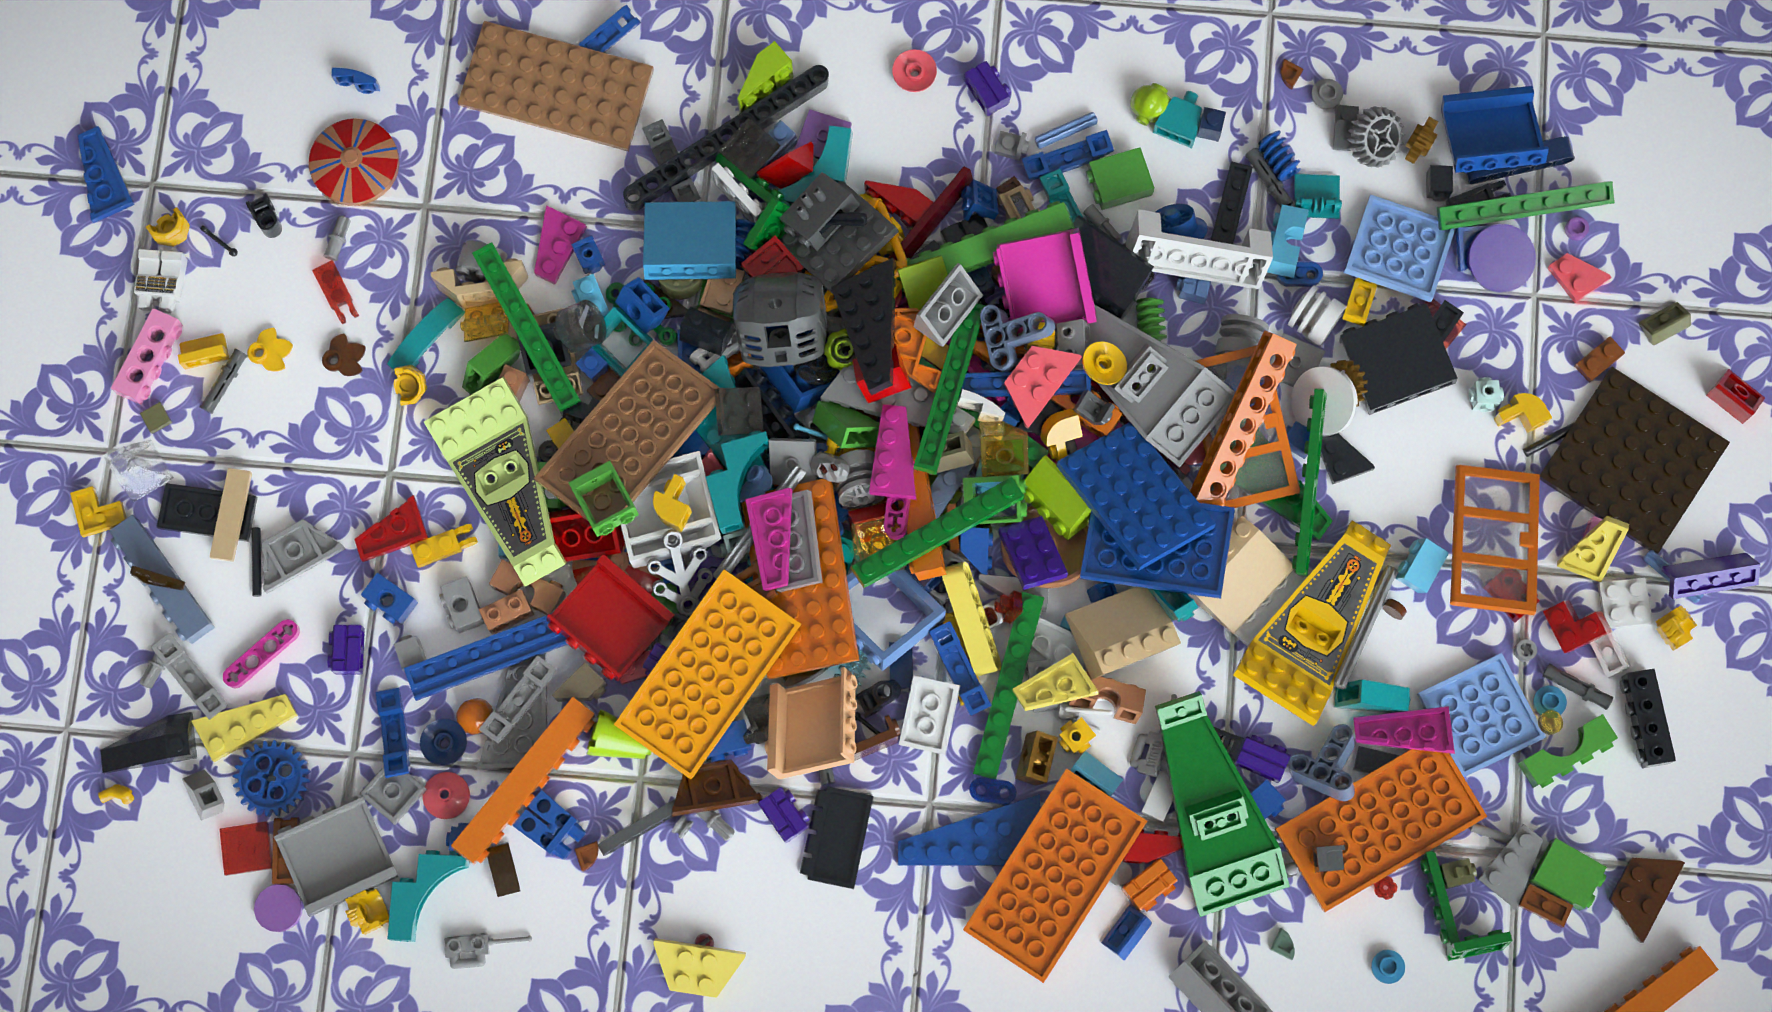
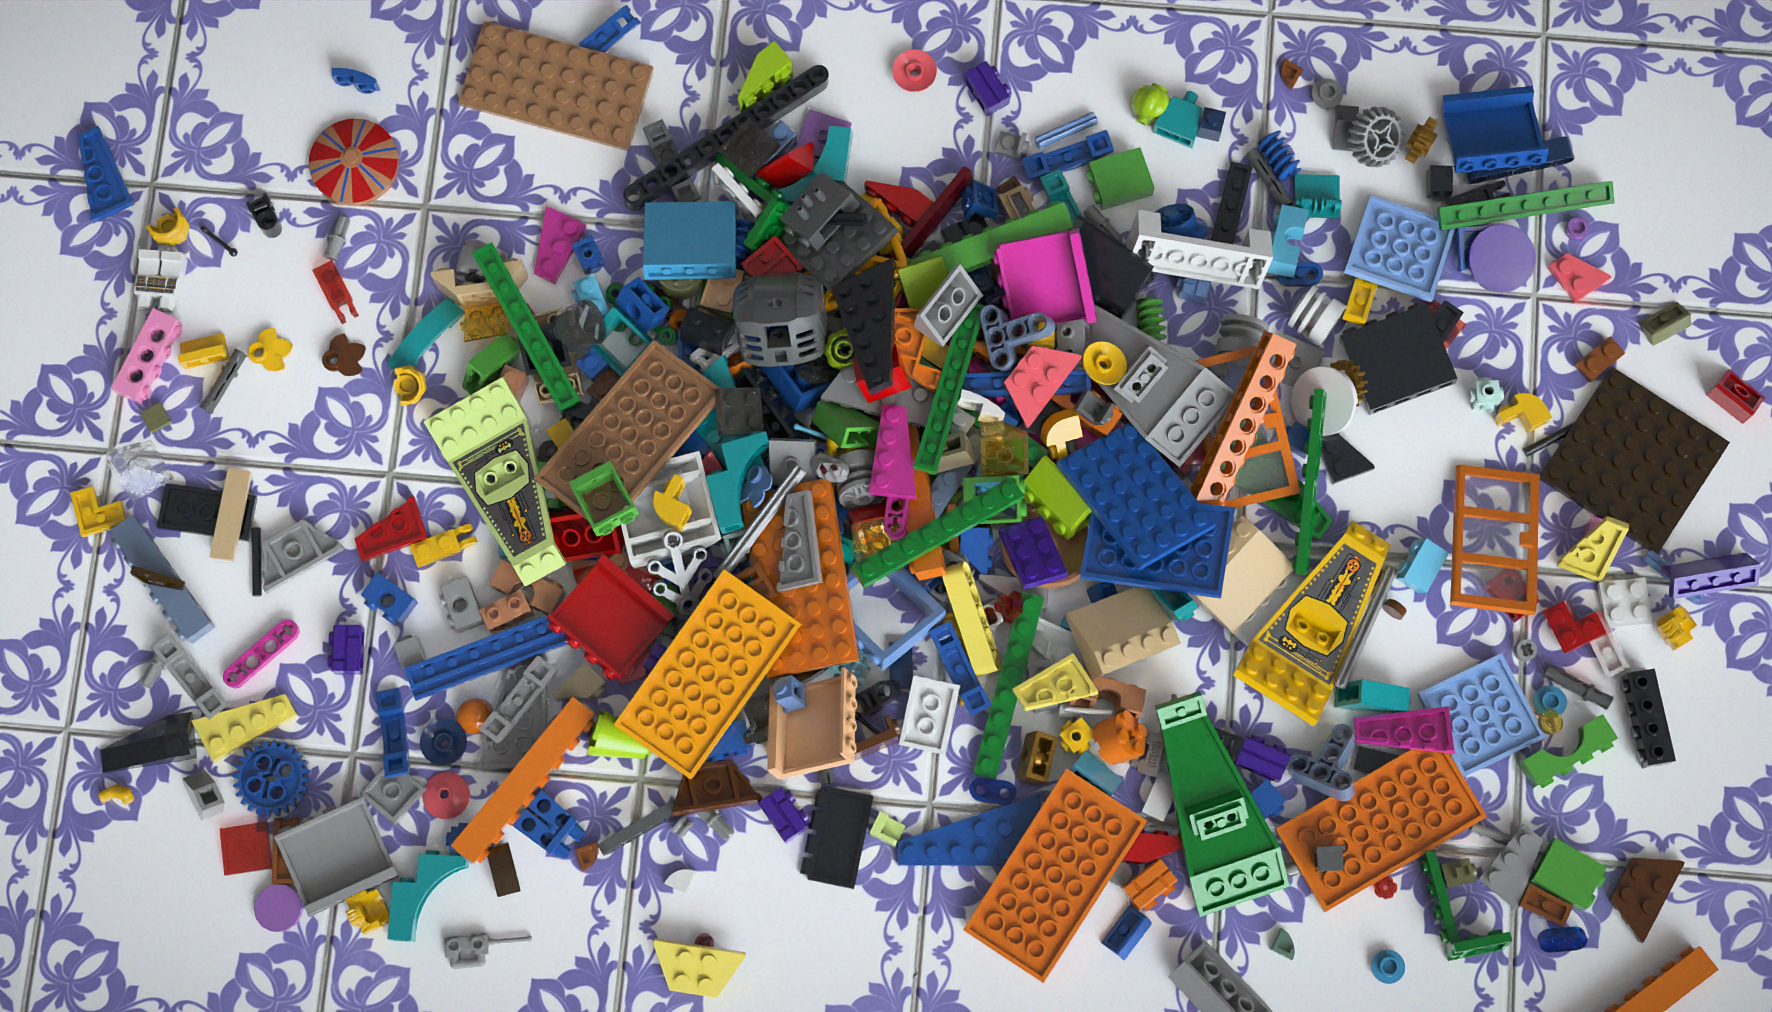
(676, 317): none -> orange plate
(681, 880): none -> white tile
(771, 532): dark pink wing -> none
(784, 693): none -> medium blue brick
(887, 829): none -> yellowish green panel
(1120, 738): none -> orange brick
(1562, 939): none -> clear blue plate

